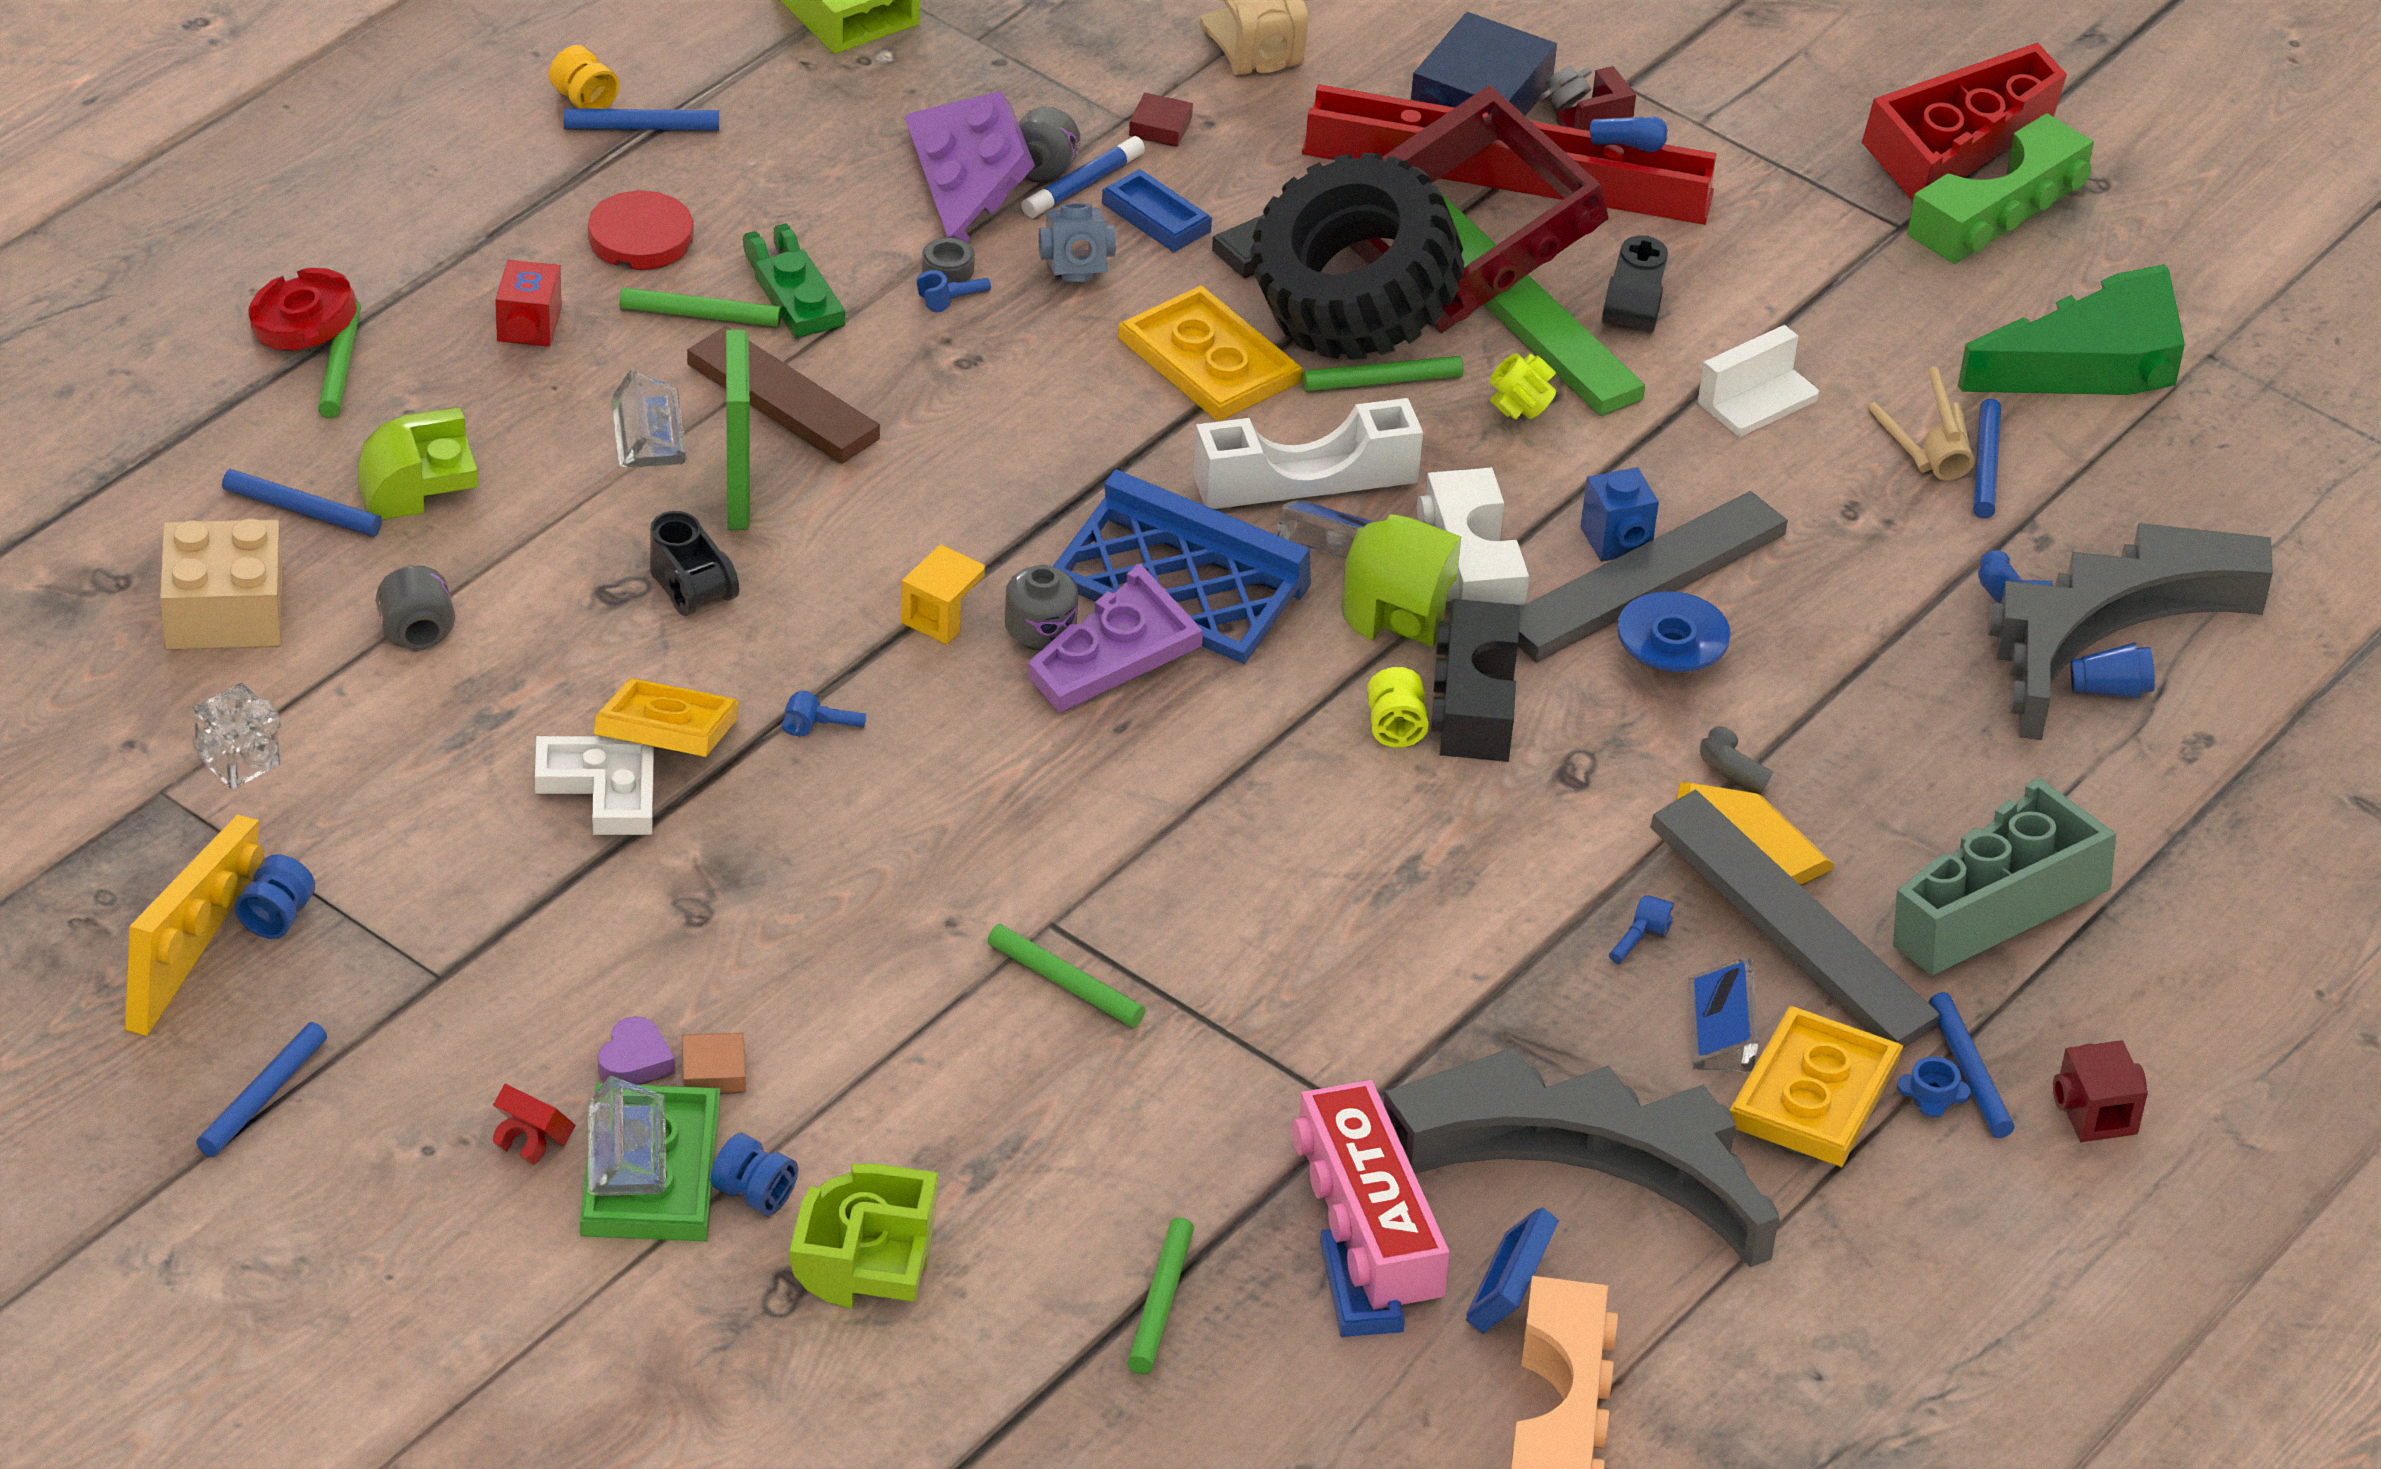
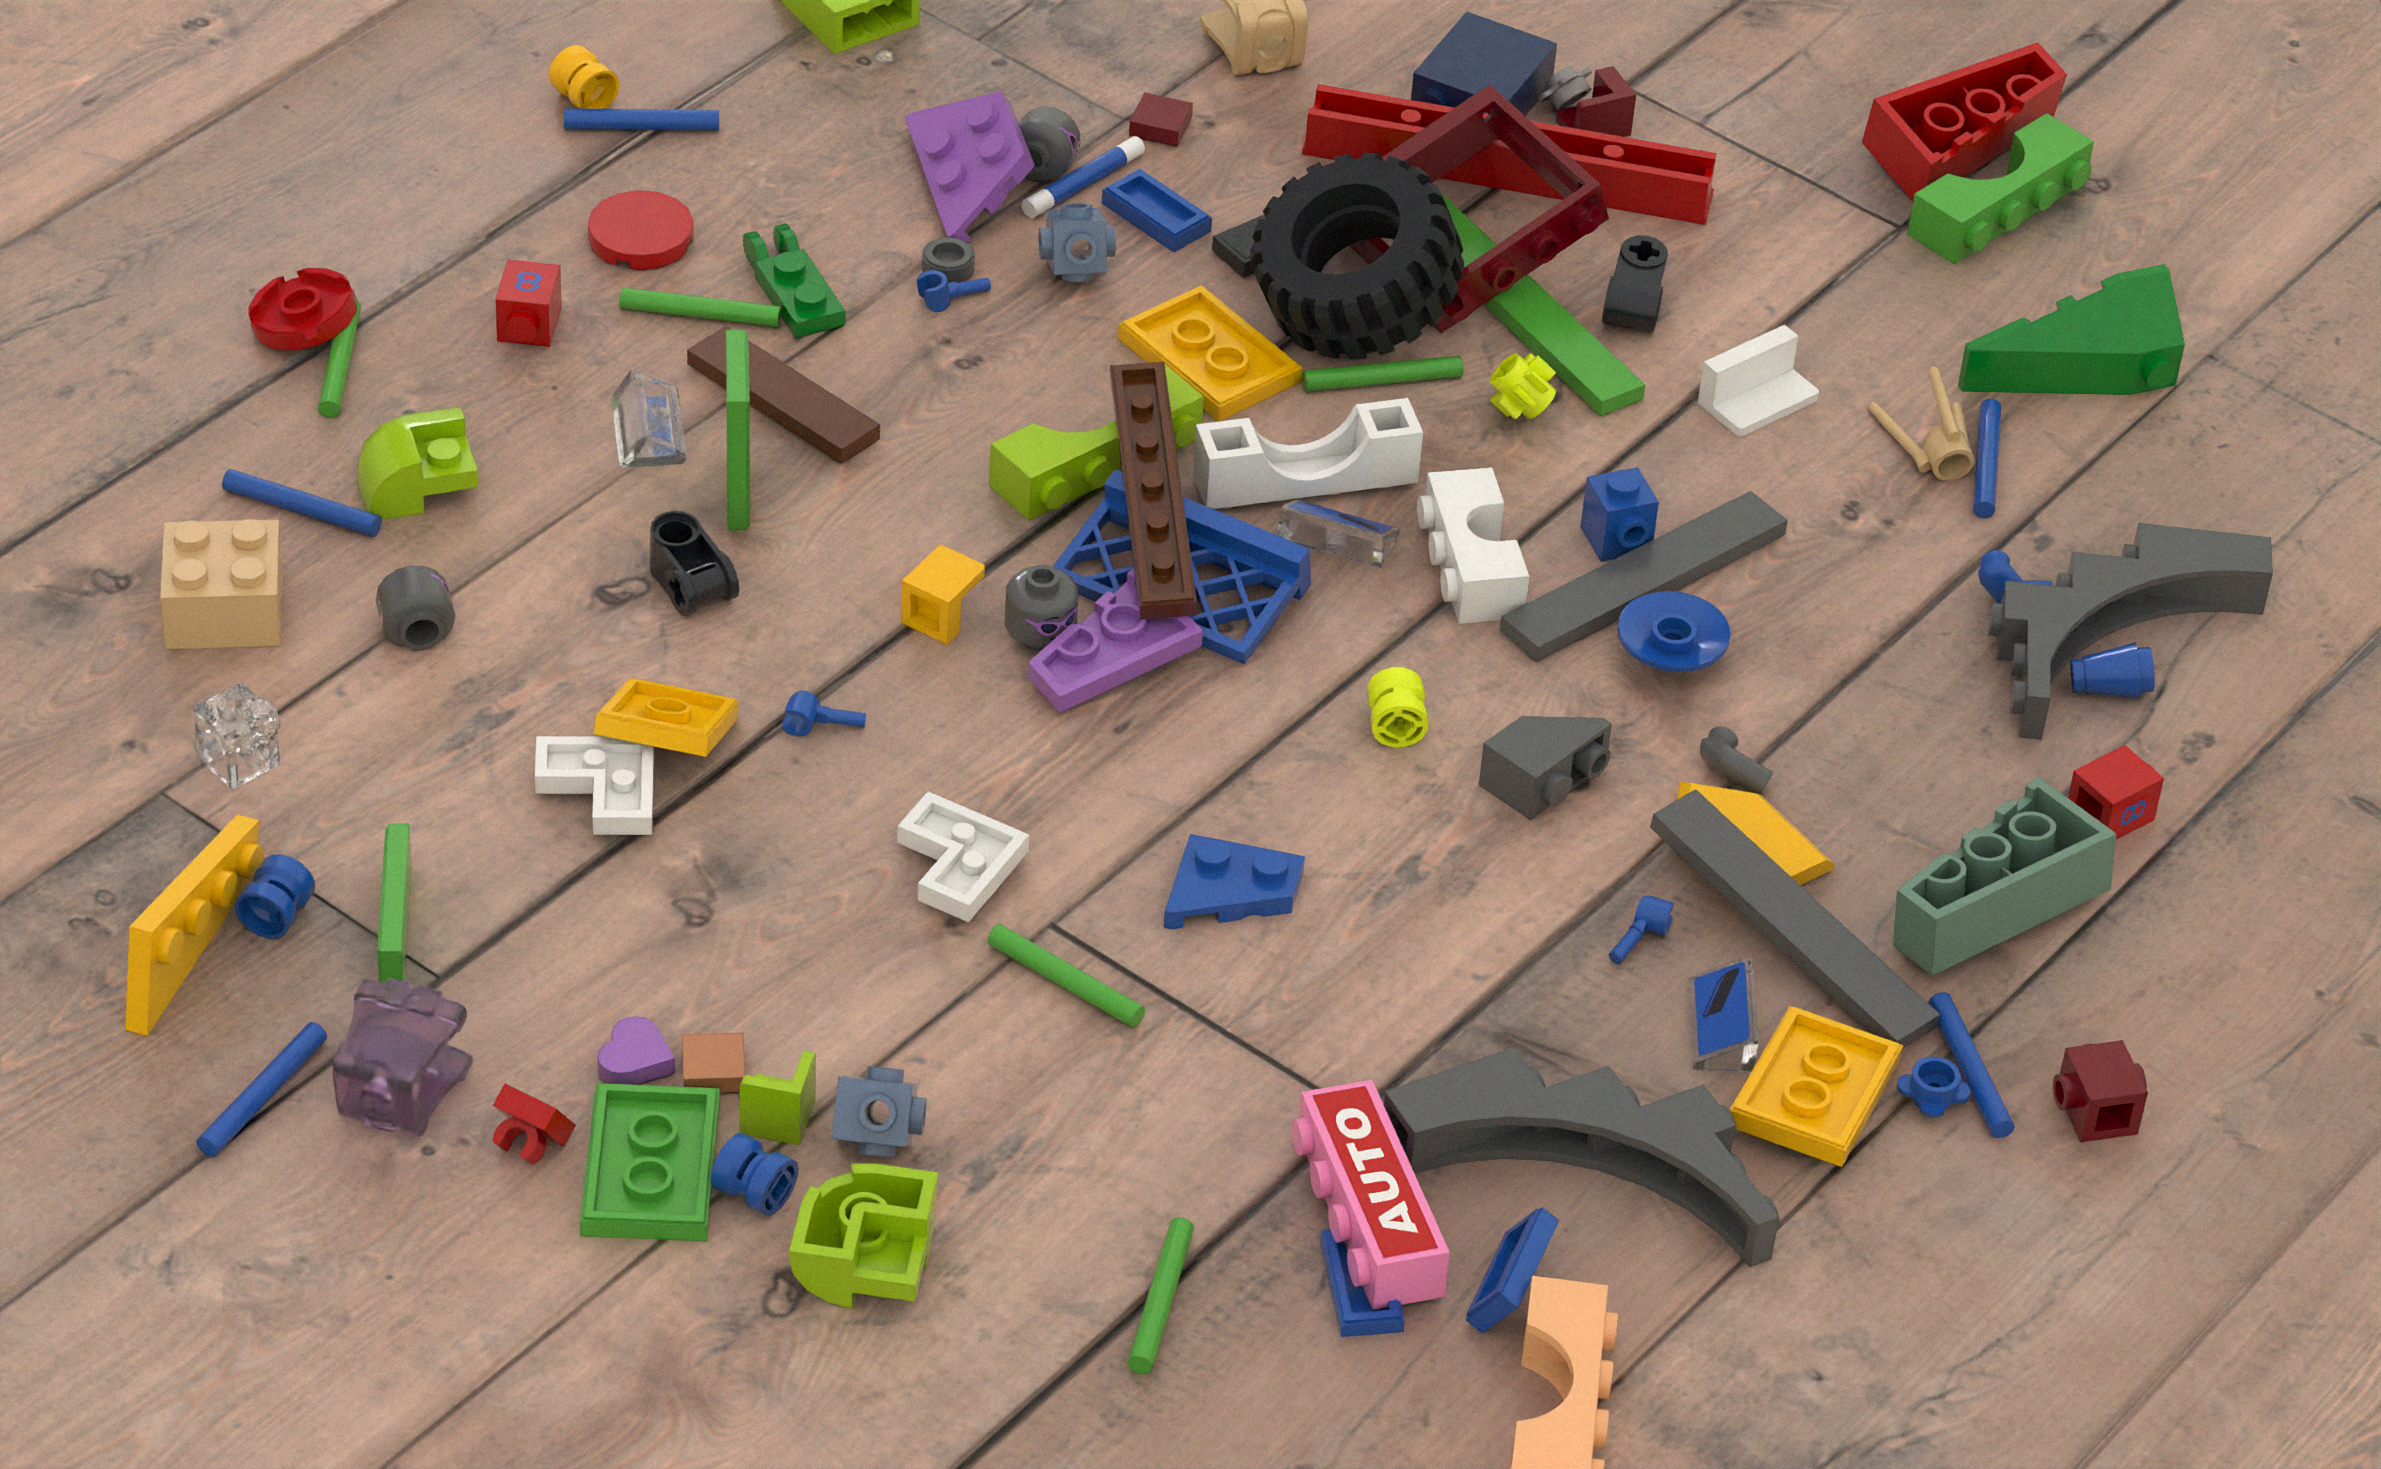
(394, 903): none -> bright green tile
(398, 1056): none -> clear purple piece
(626, 1140): clear slope -> none
(779, 1106): none -> lime panel
(855, 1116): none -> sand blue brick
(970, 853): none -> white plate
(1047, 467): none -> lime arch
(1153, 491): none -> reddish brown tile
(1232, 881): none -> blue wing
(1399, 578): lime brick -> none
(1476, 680): black arch -> none
(1543, 759): none -> dark grey slope
(1635, 132): blue arm -> none
(2118, 790): none -> red brick

